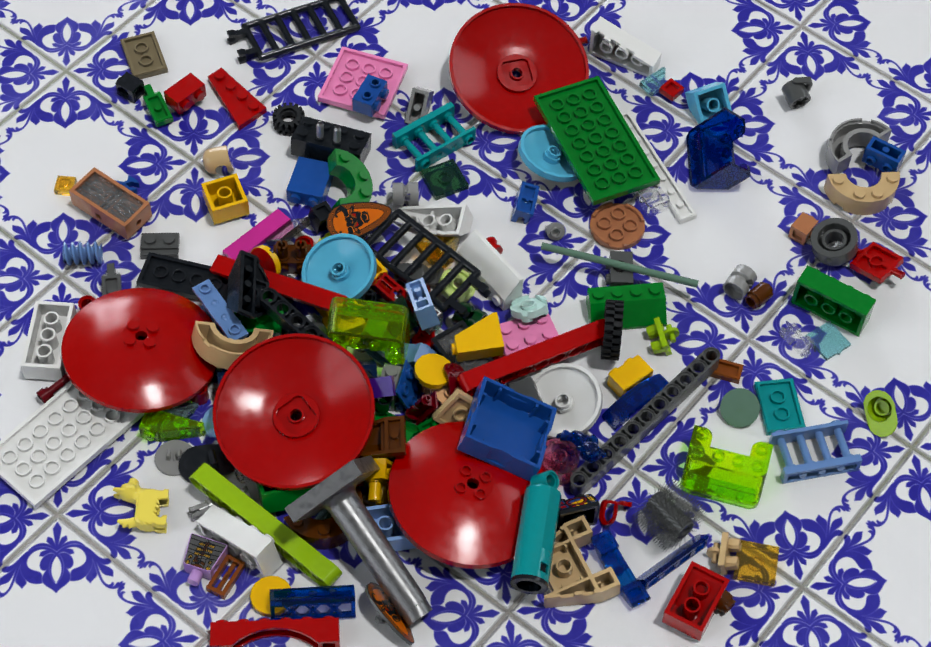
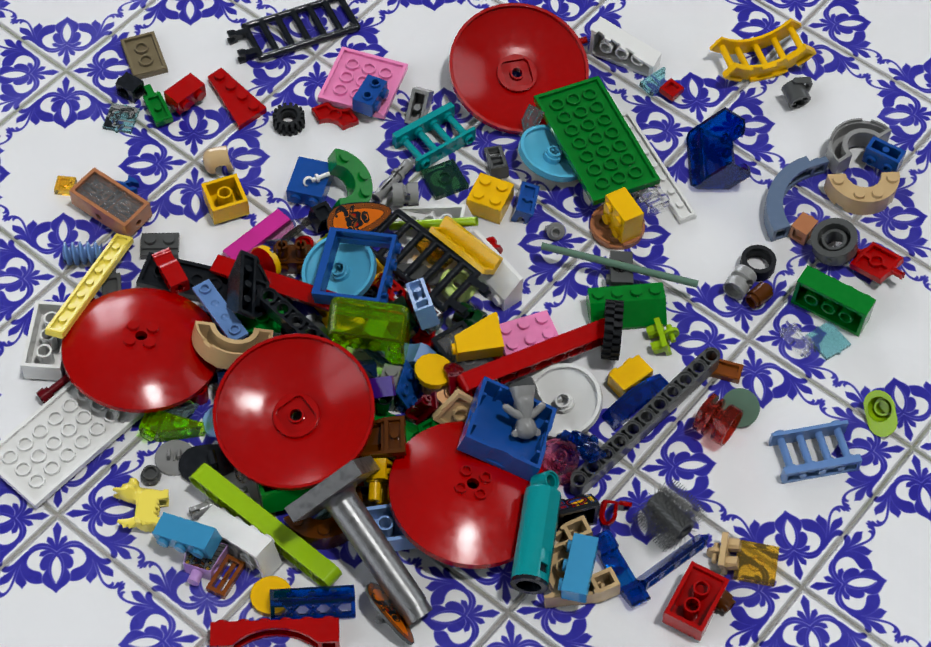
(88, 286): none -> light yellow tile
(121, 118): none -> piece
(151, 474): none -> dark grey plate
(171, 271): none -> red piece
(187, 536): none -> dark azure brick
(317, 178): none -> white hand
(319, 138): black piece -> none
(341, 117): none -> red tile
(356, 237): none -> blue window
(397, 174): none -> light grey pin
(427, 223): none -> lime piece
(467, 246): none -> yellow fence
(490, 198): none -> yellow brick
(496, 163): none -> dark grey slope
(524, 412): none -> light grey piece
(529, 308): light aqua plate -> none
(531, 117): none -> clear light blue tile
(578, 567): none -> dark azure brick
(622, 215): none -> yellow brick
(707, 100): medium azure slope -> none
(714, 417): none -> clear red wheel
(725, 474): clear neon green windscreen -> none
(762, 252): none -> black tyre
(764, 70): none -> yellow fence
(779, 405): teal tile -> none
(795, 172): none -> sand blue arch

